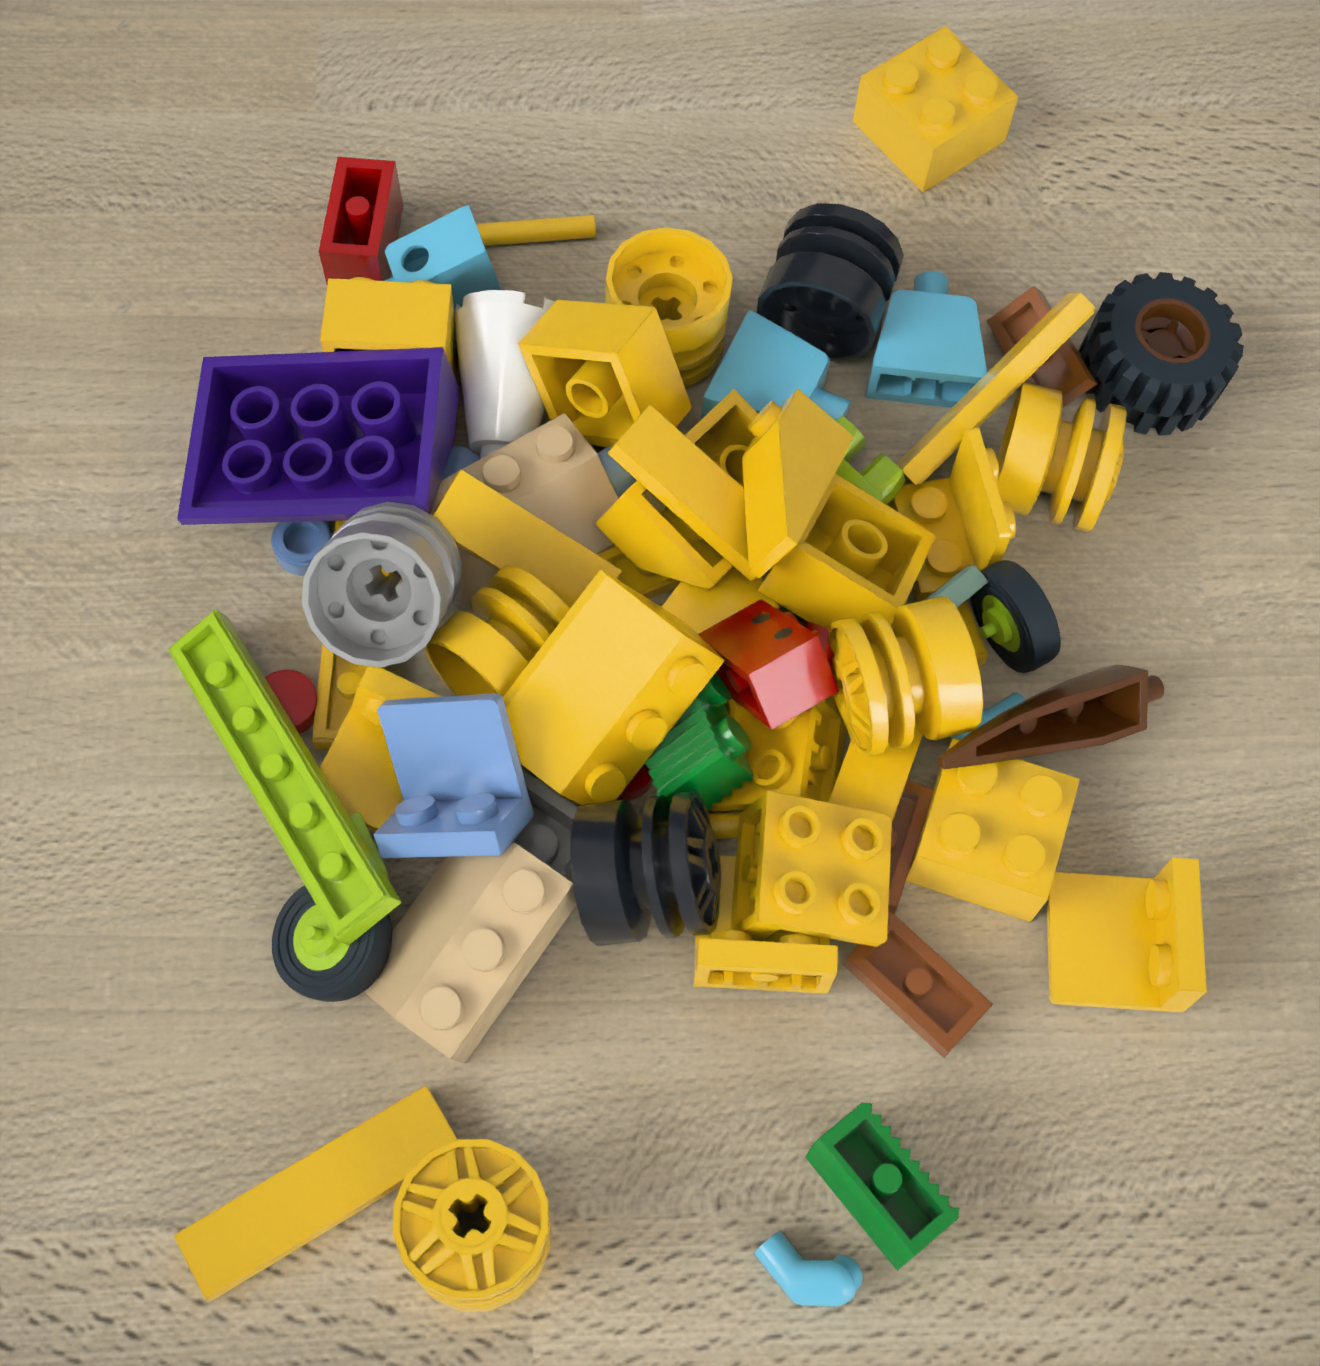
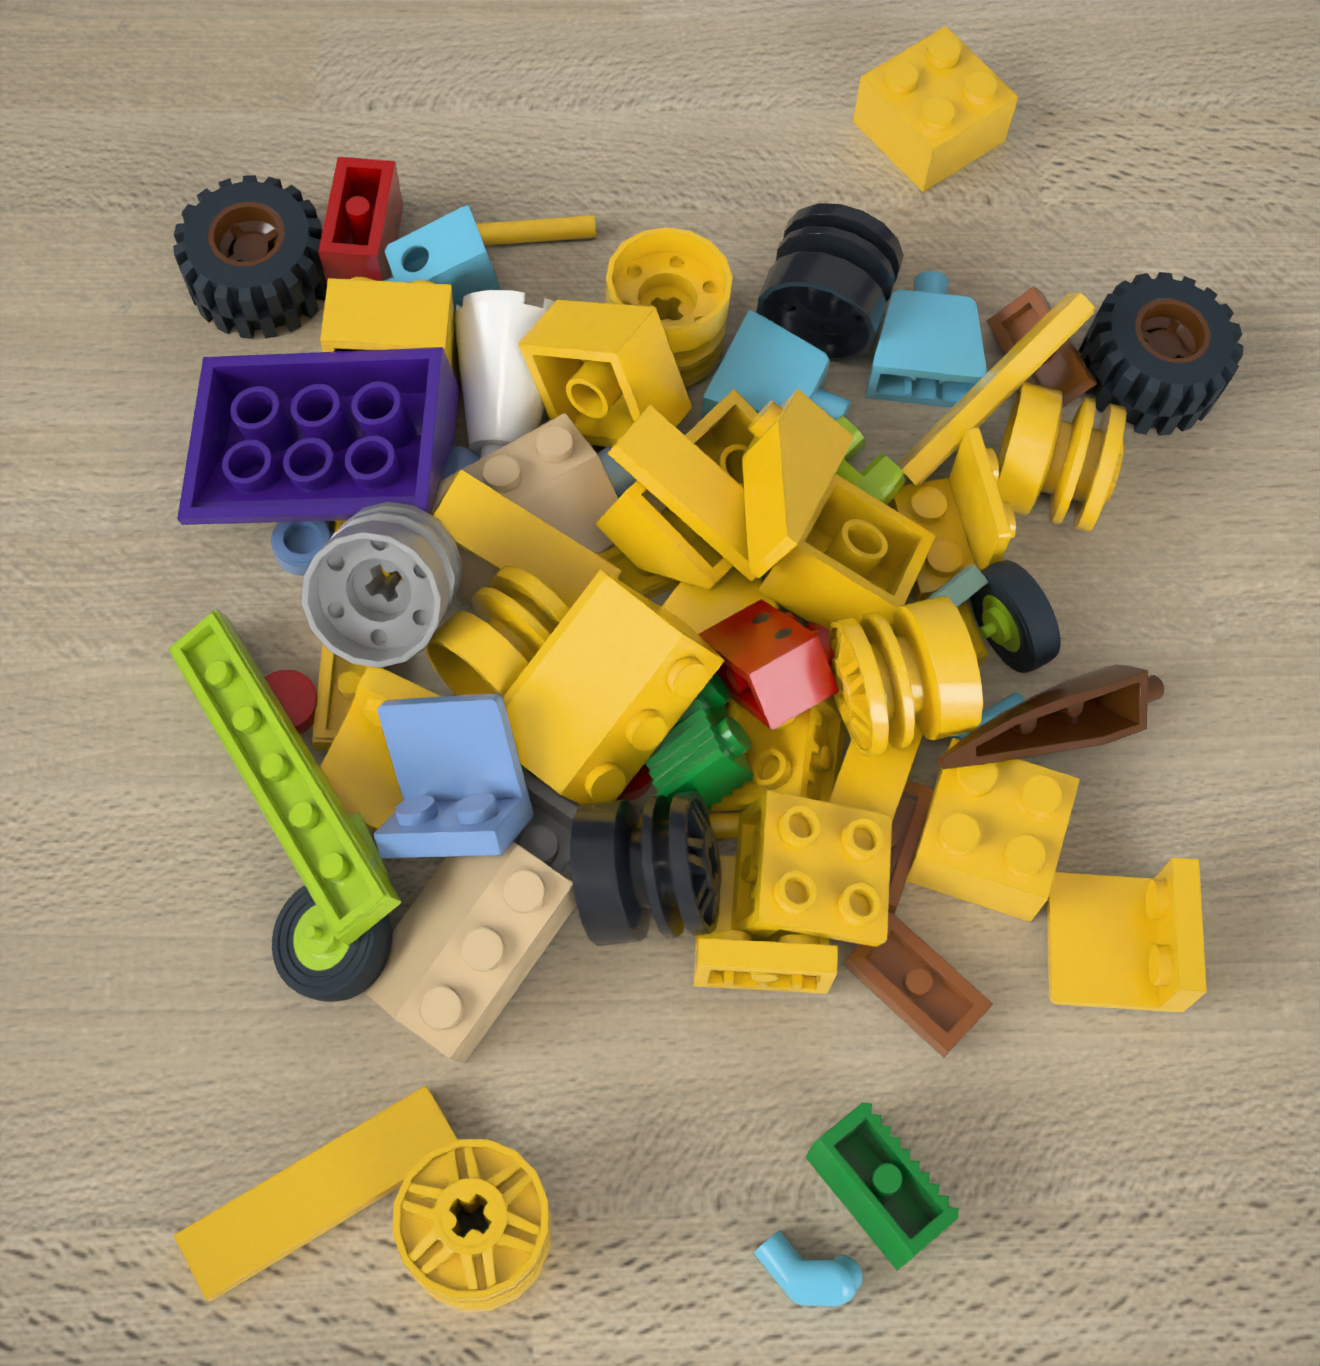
(252, 256): none -> black wheel

